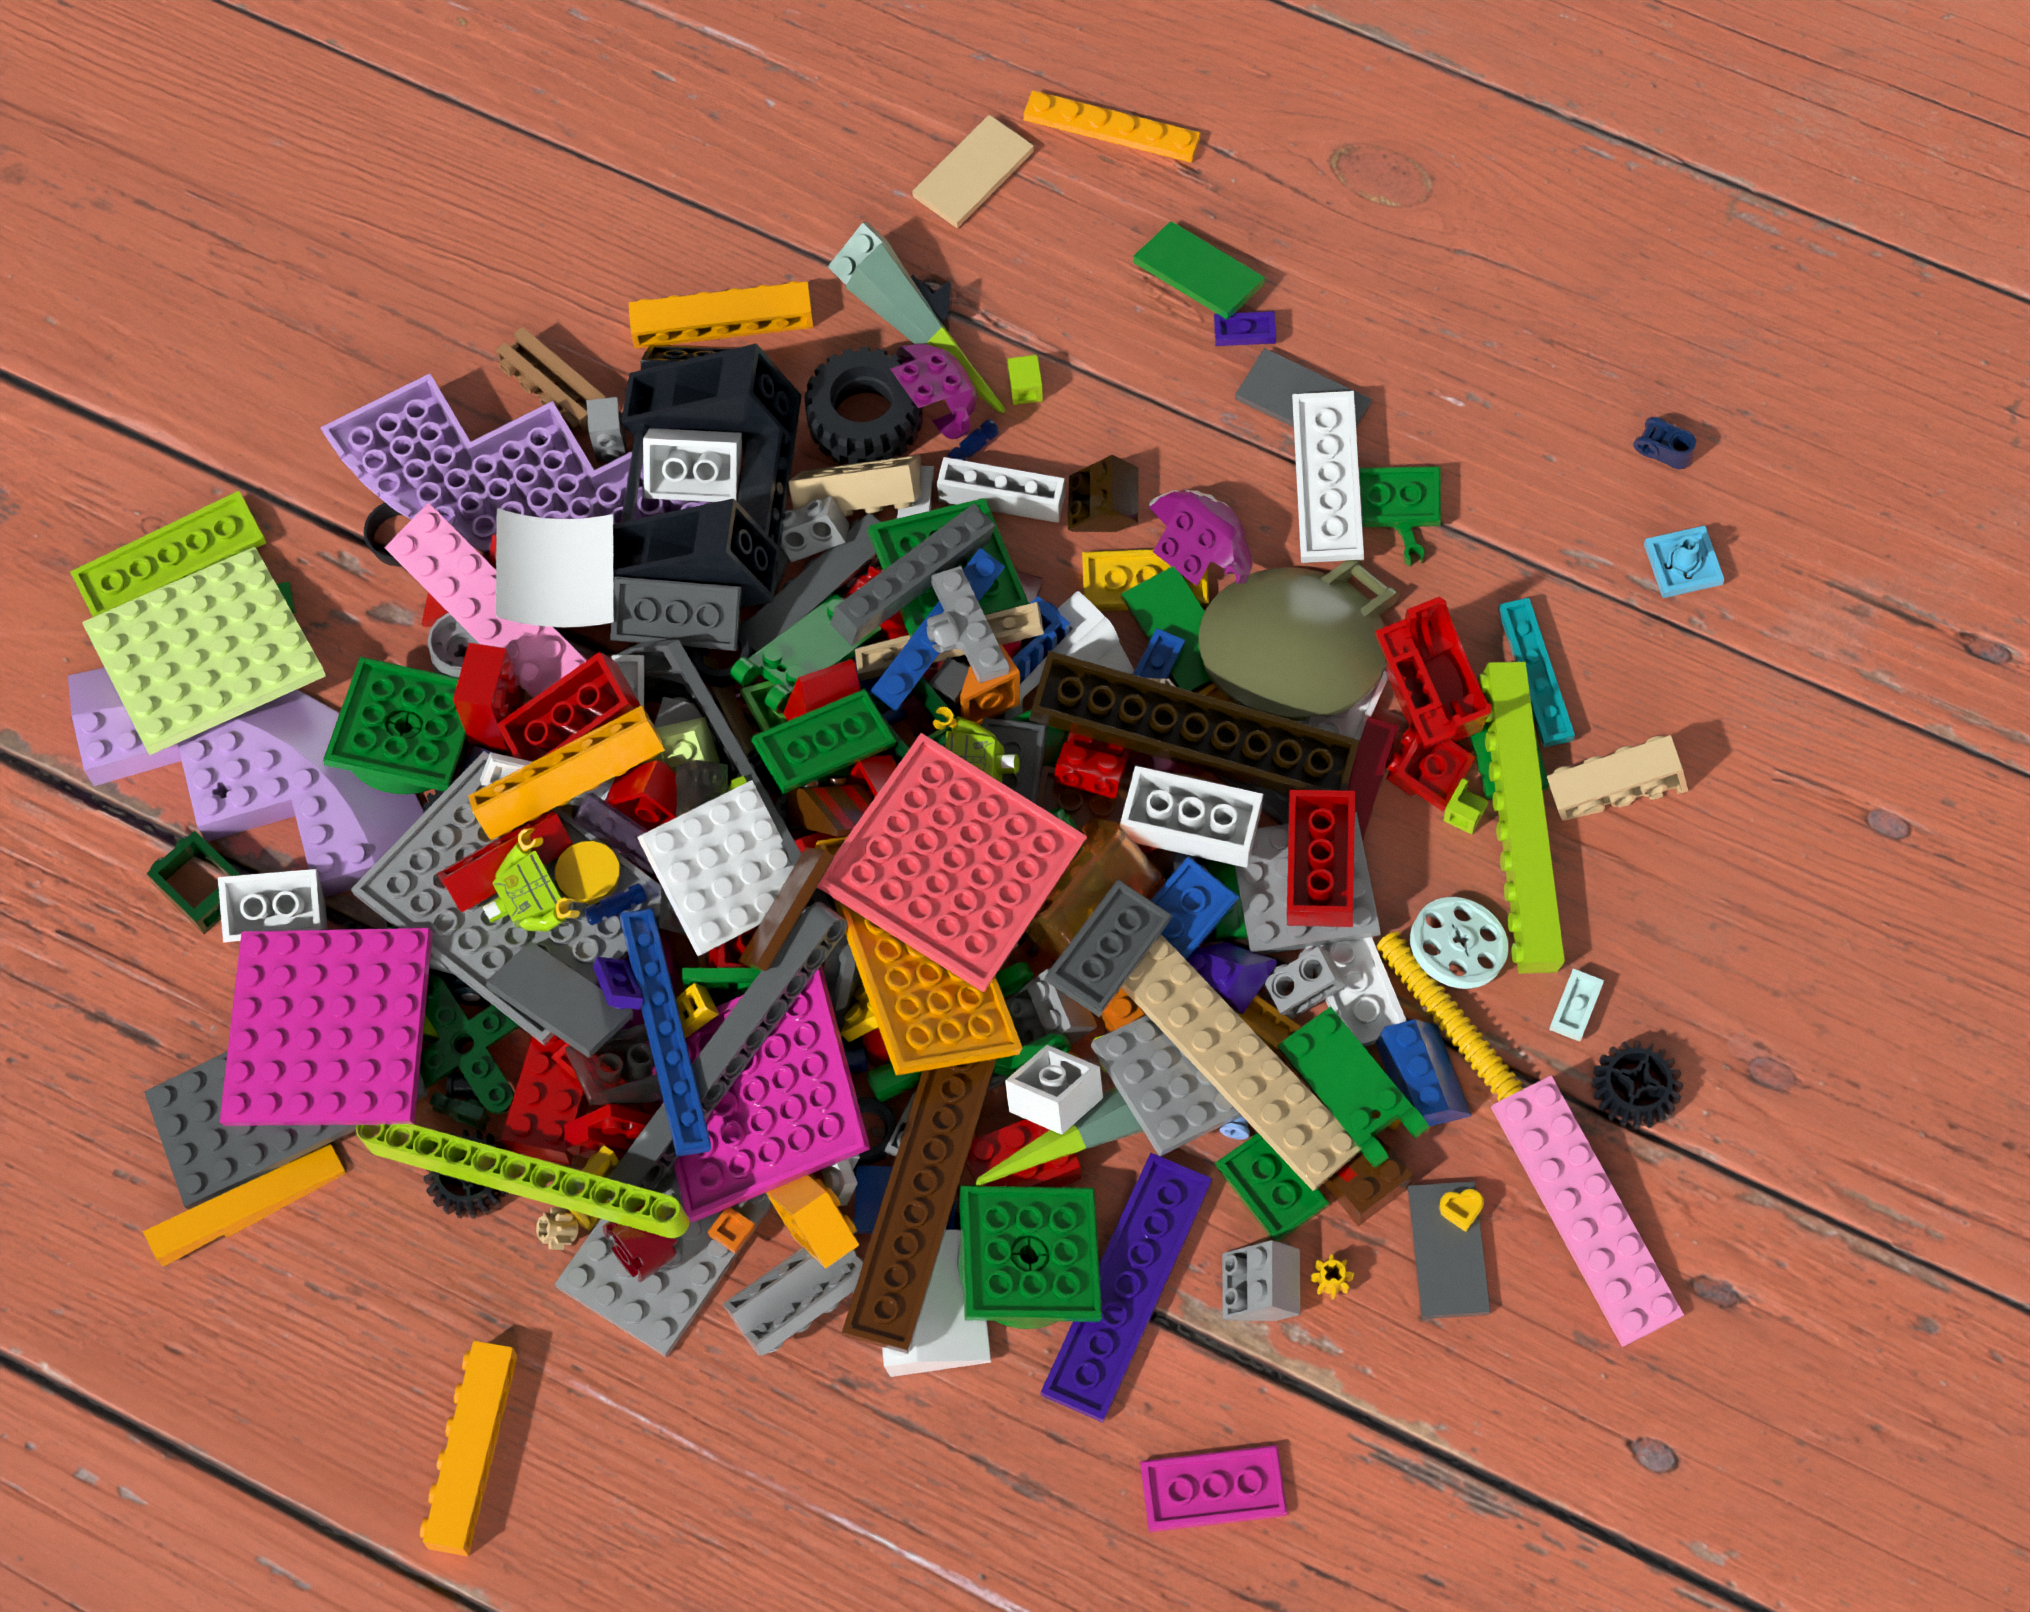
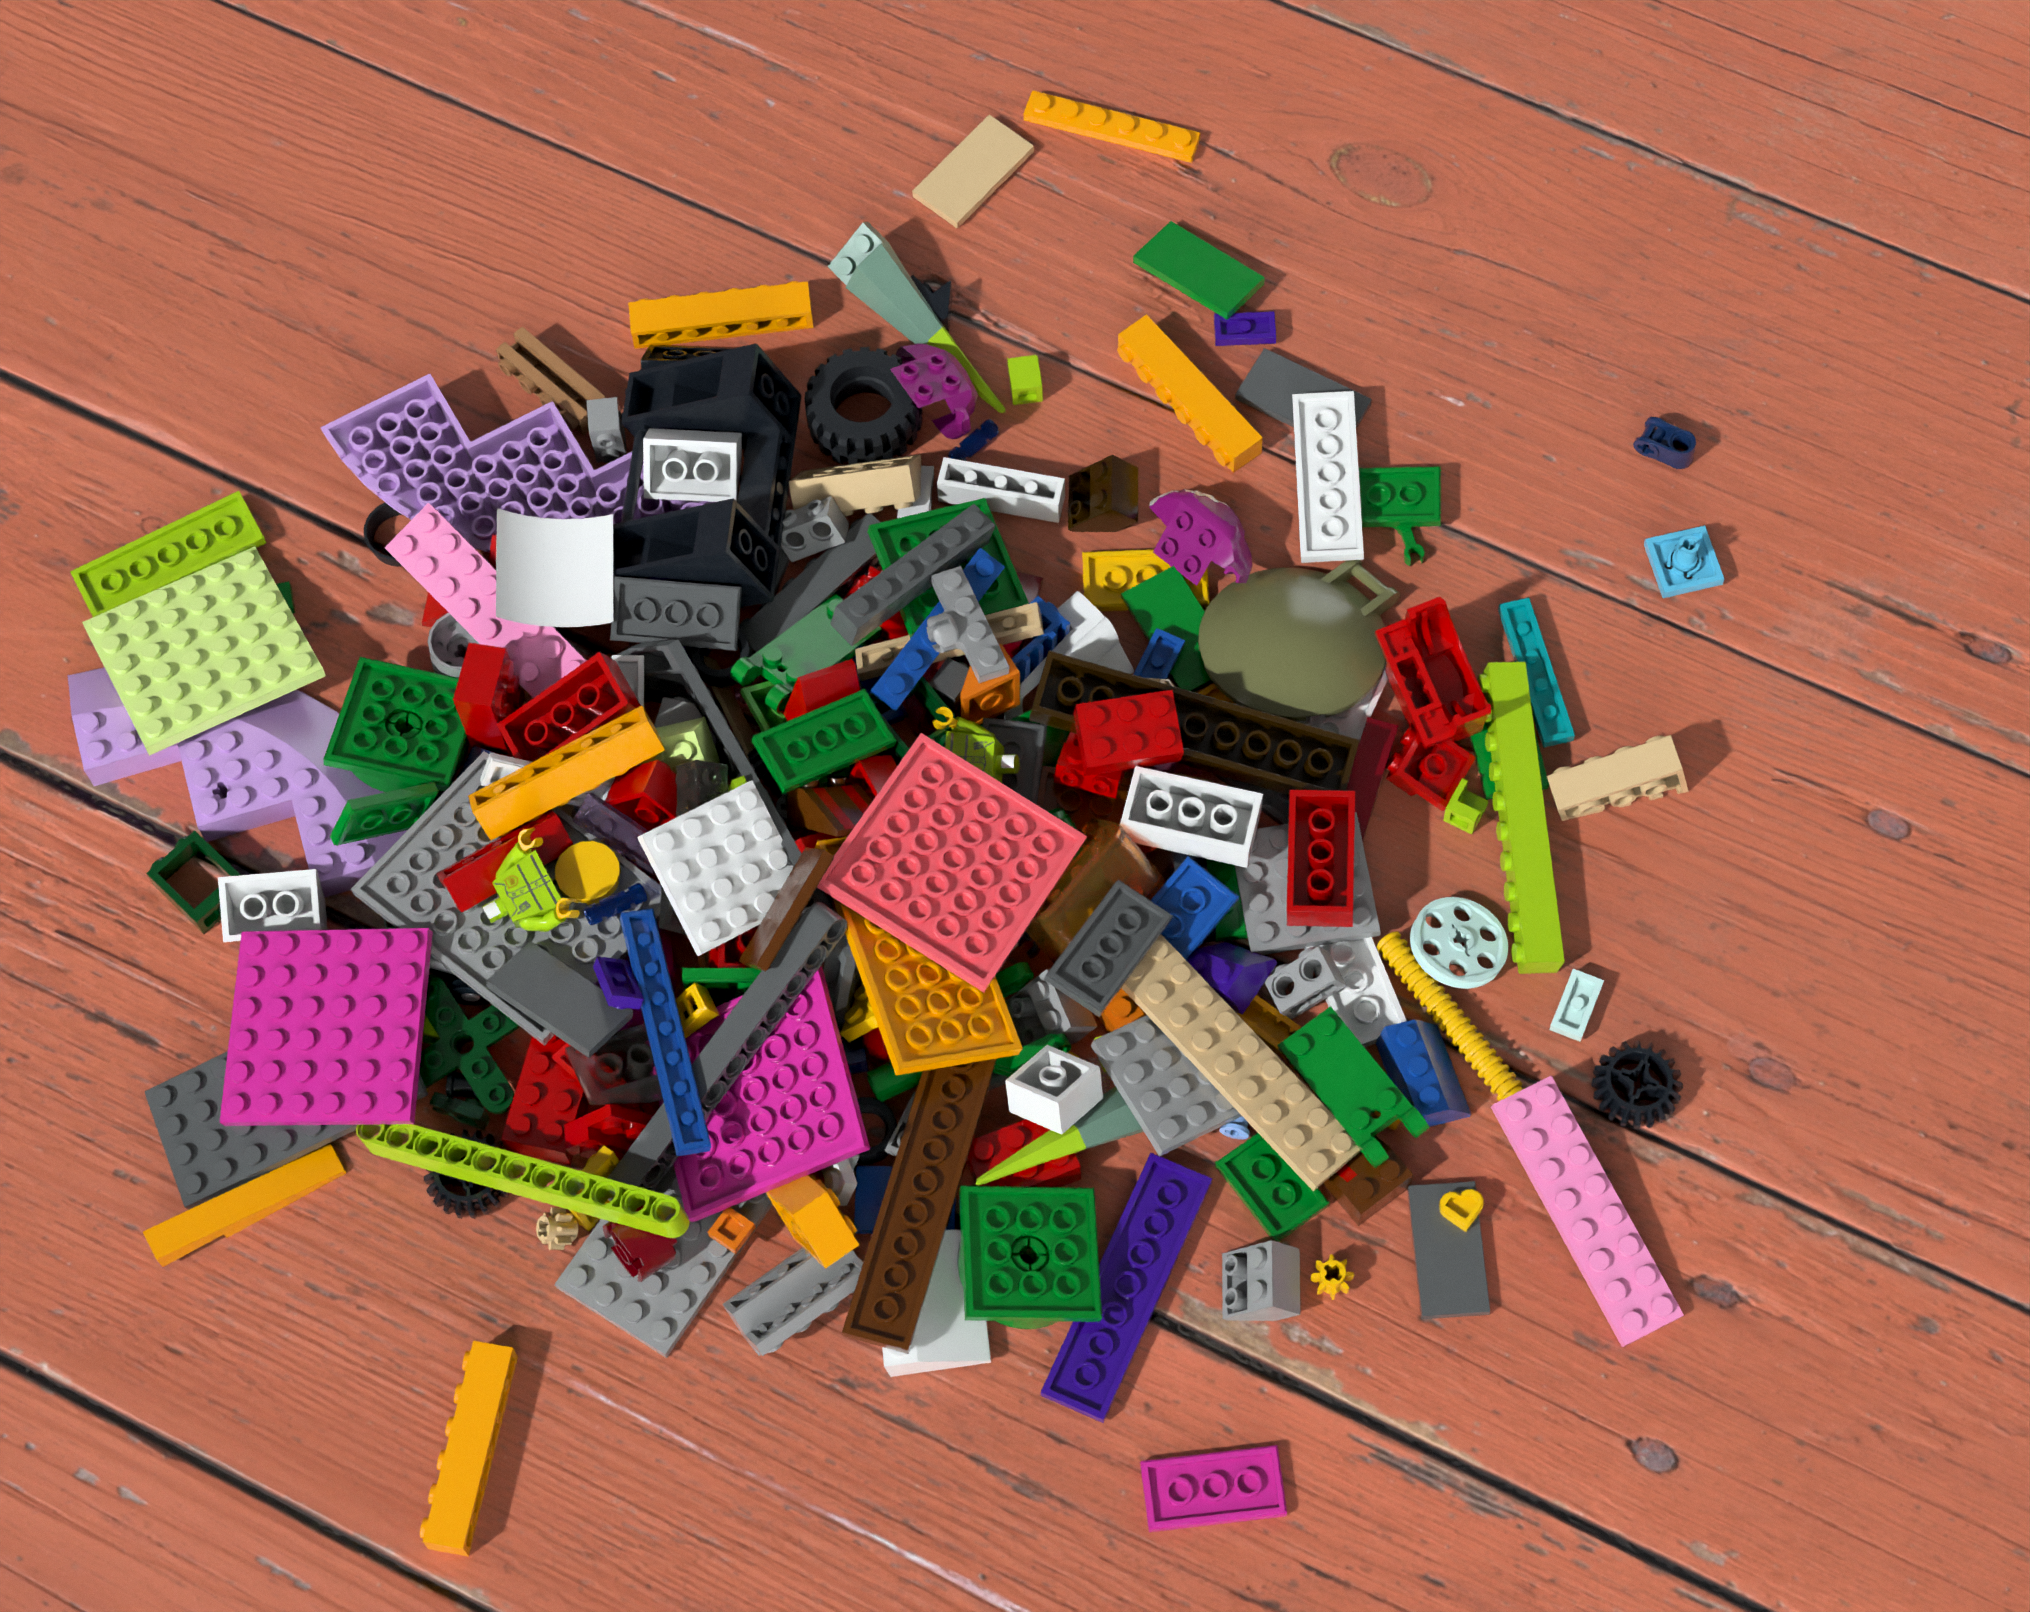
(382, 813): none -> green tile
(1128, 732): none -> red brick
(1189, 394): none -> light orange brick

